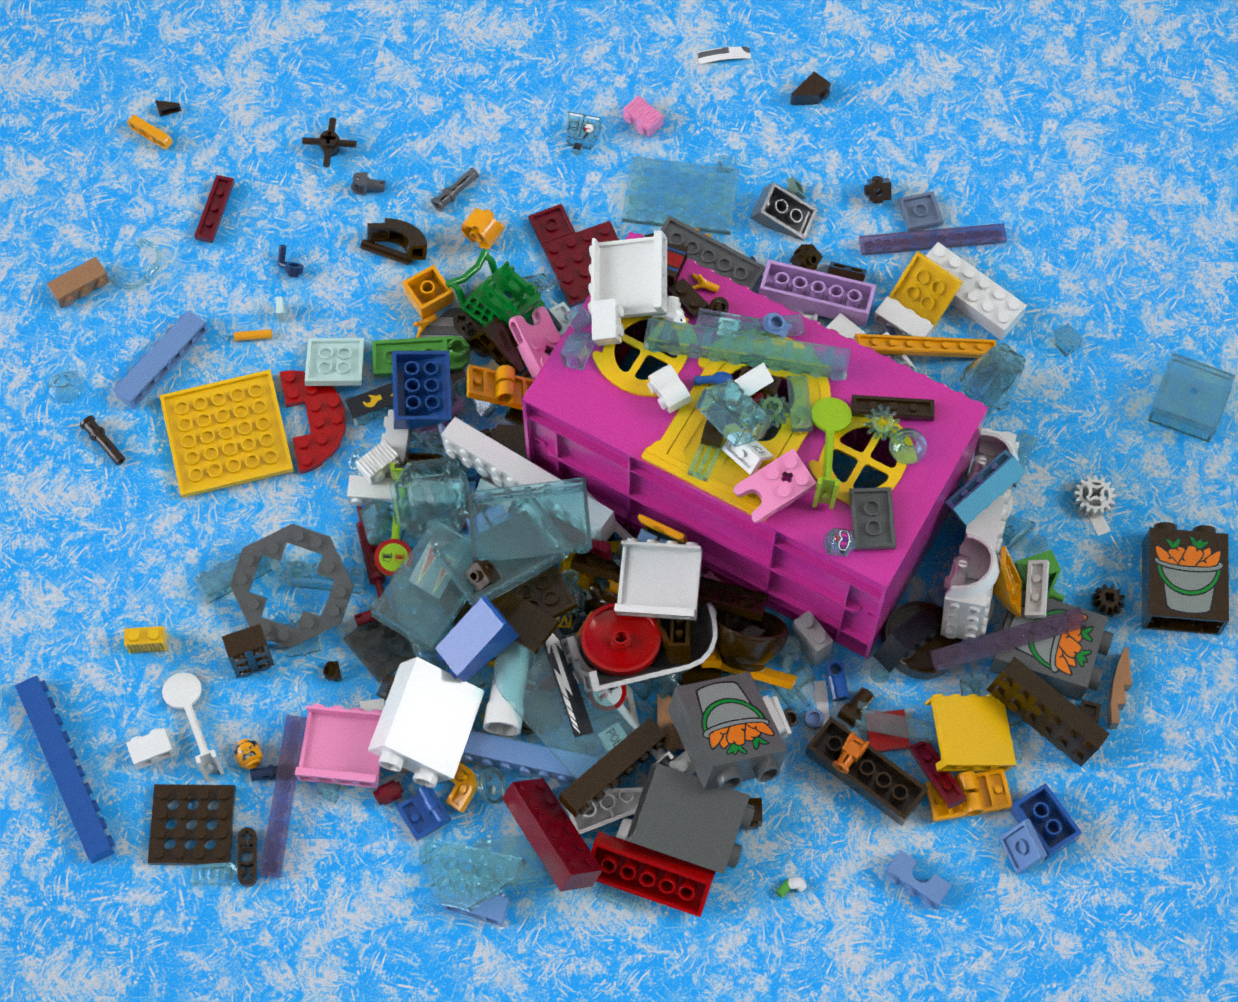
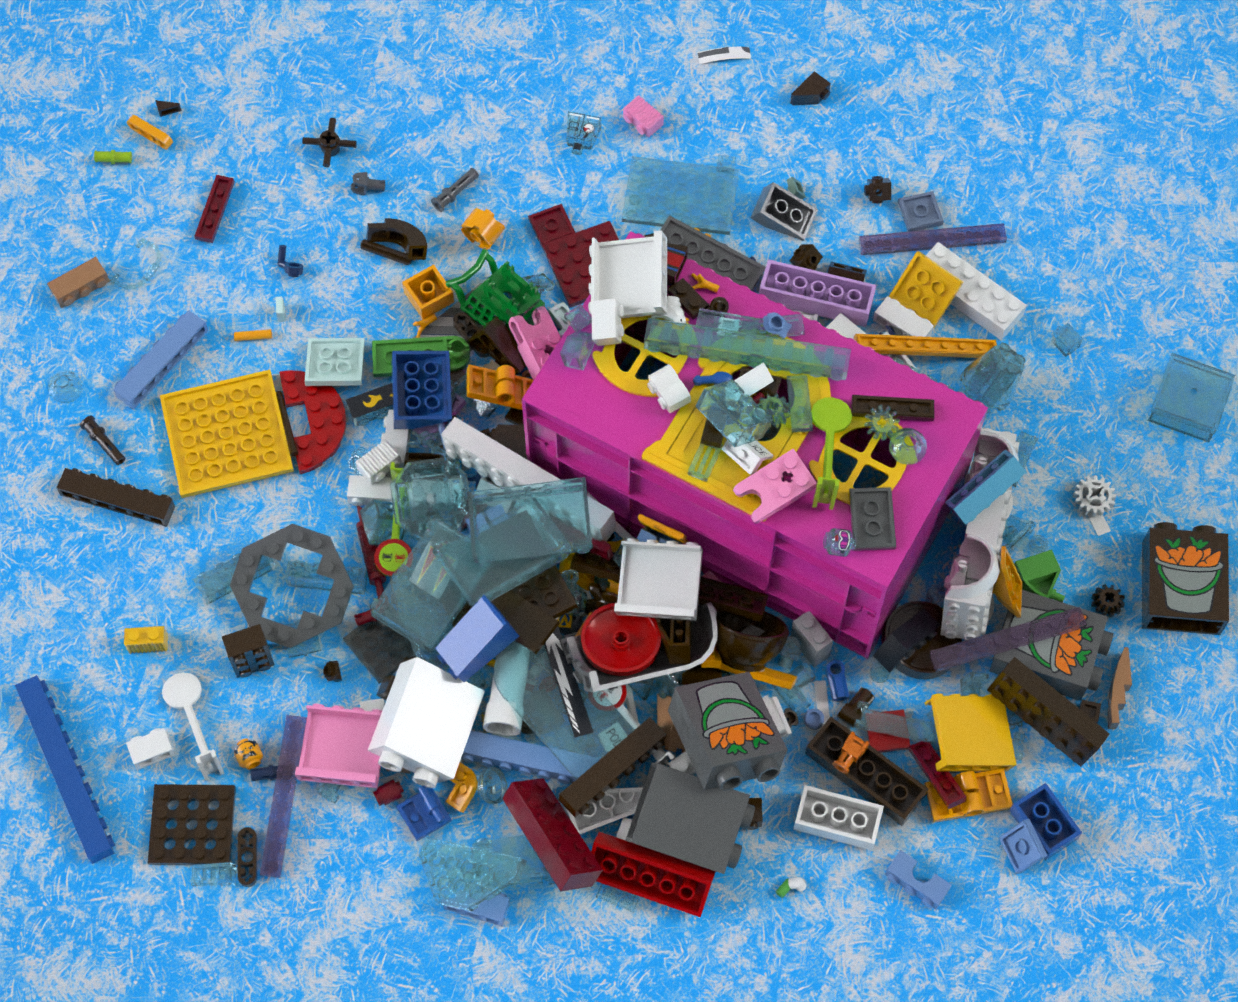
(113, 156): none -> lime pin
(116, 497): none -> dark brown brick
(286, 423): none -> dark brown bar
(482, 574): dark brown brick -> none
(838, 817): none -> white brick
(1036, 589): white plate -> none

